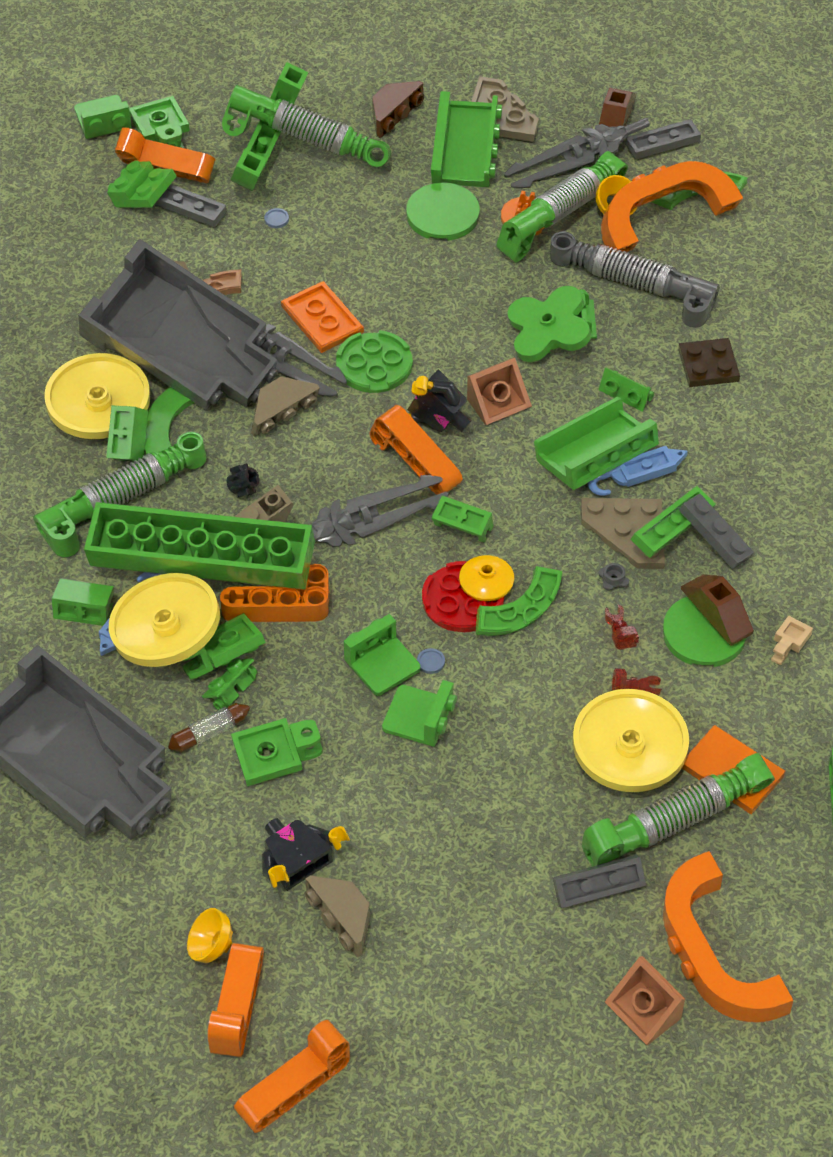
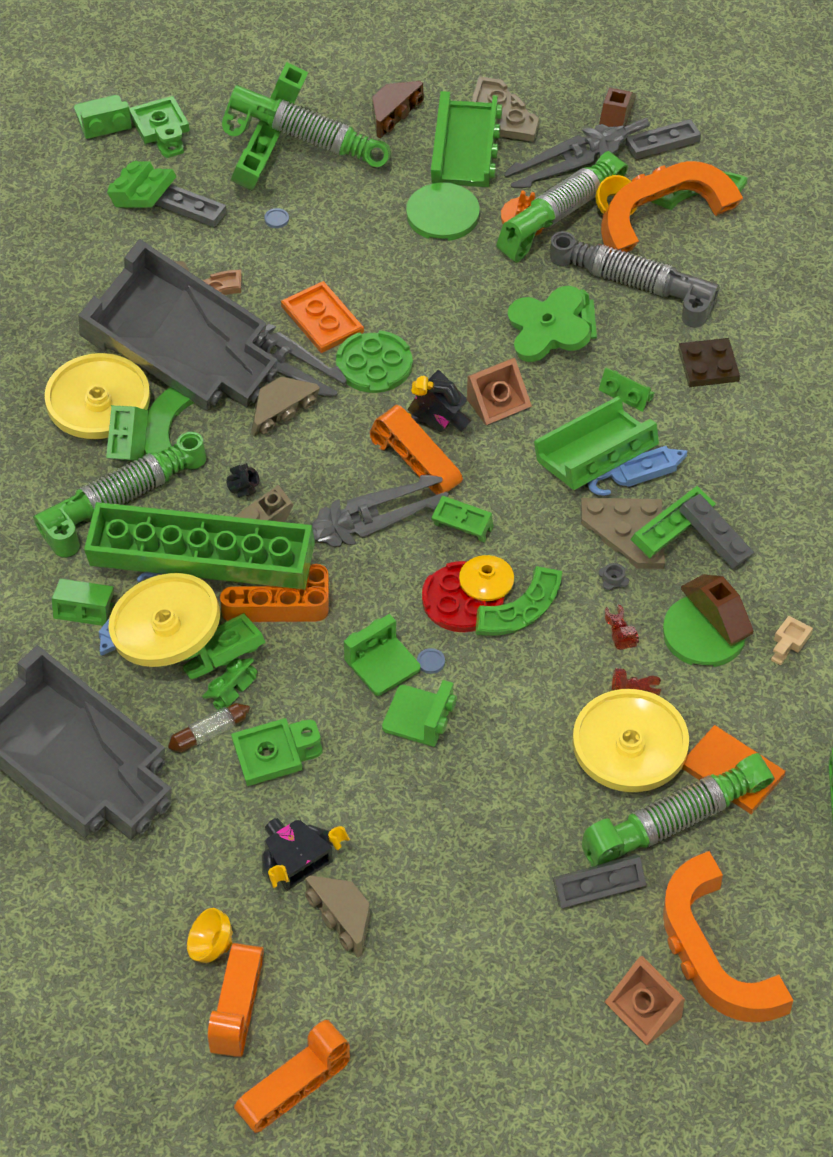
(184, 162): orange beam -> none

